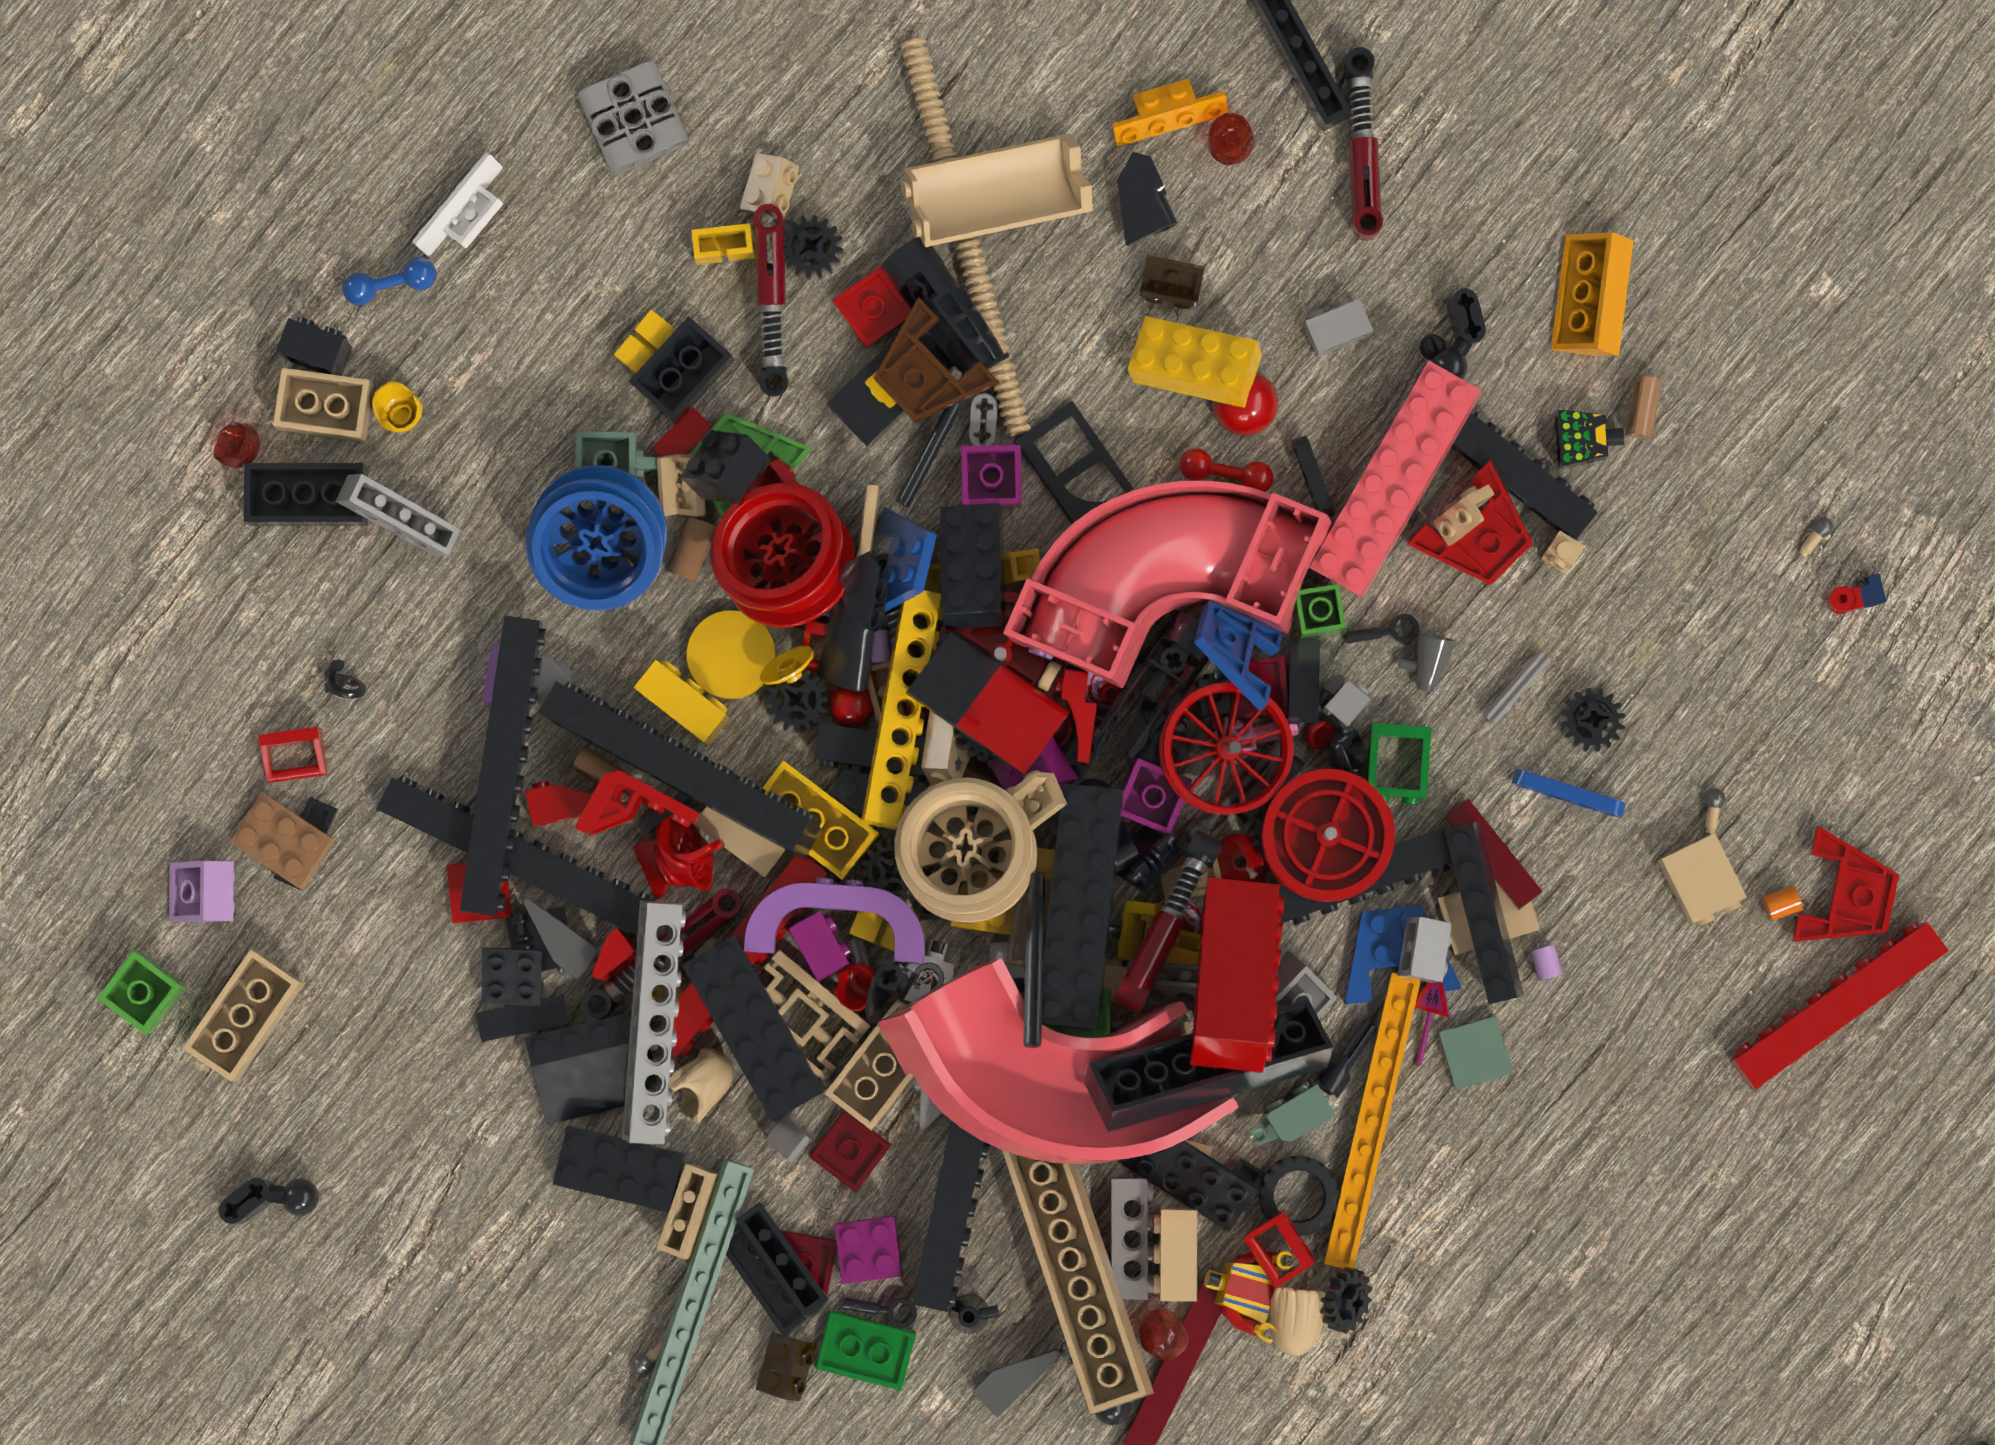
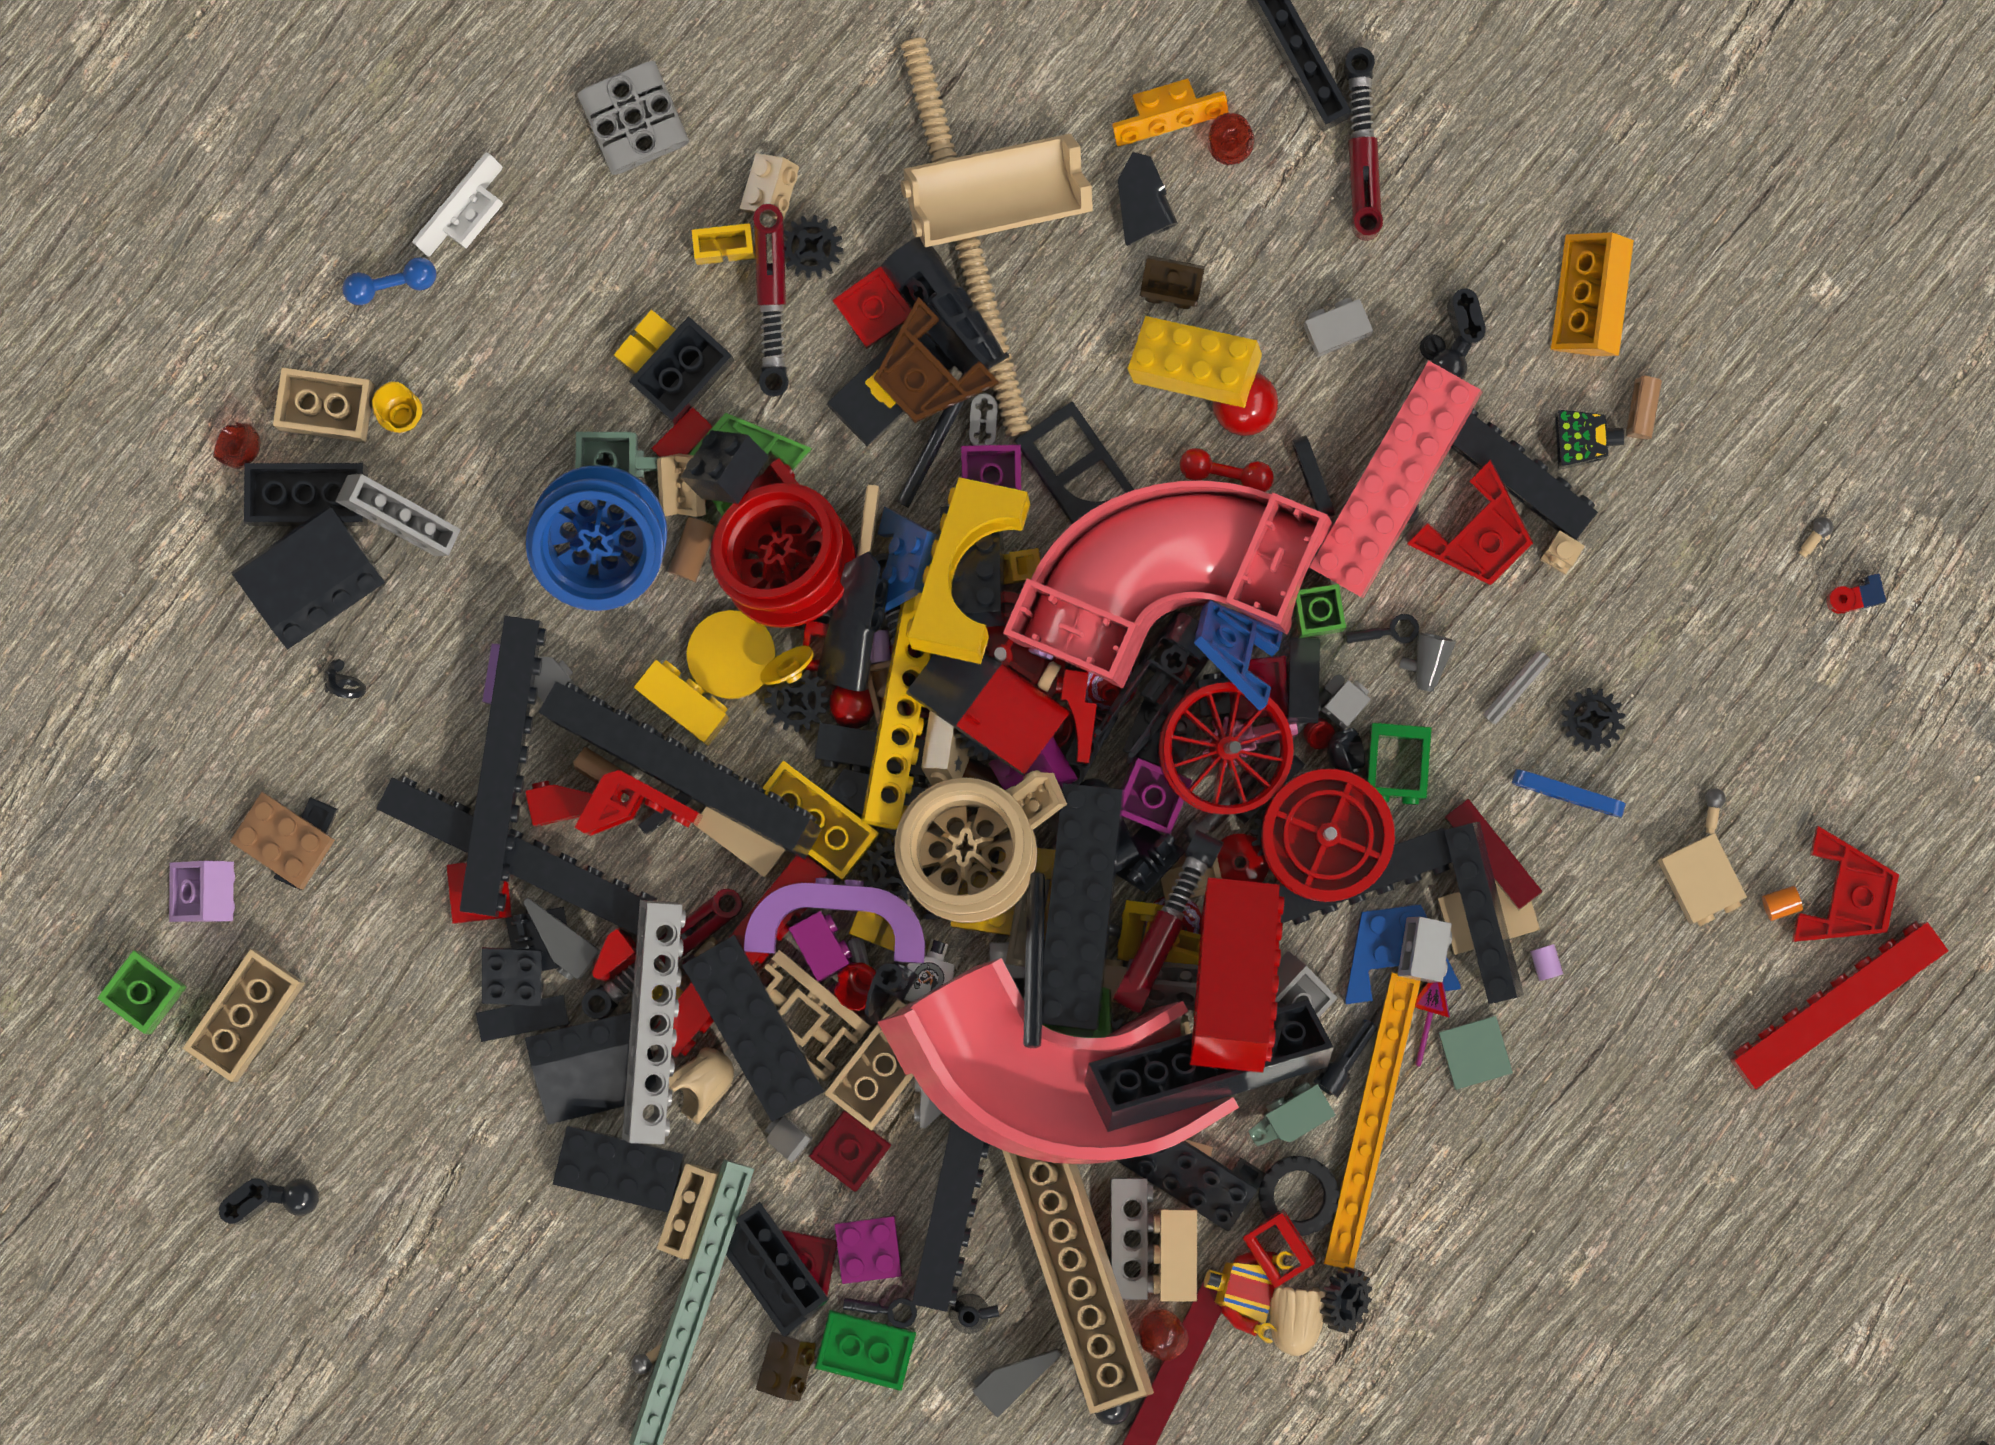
(293, 737): red tile -> none
(308, 577): none -> black slope
(314, 348): black brick -> none
(677, 858): red helmet -> none
(973, 513): none -> yellow arch
(1462, 514): tan bracket -> none

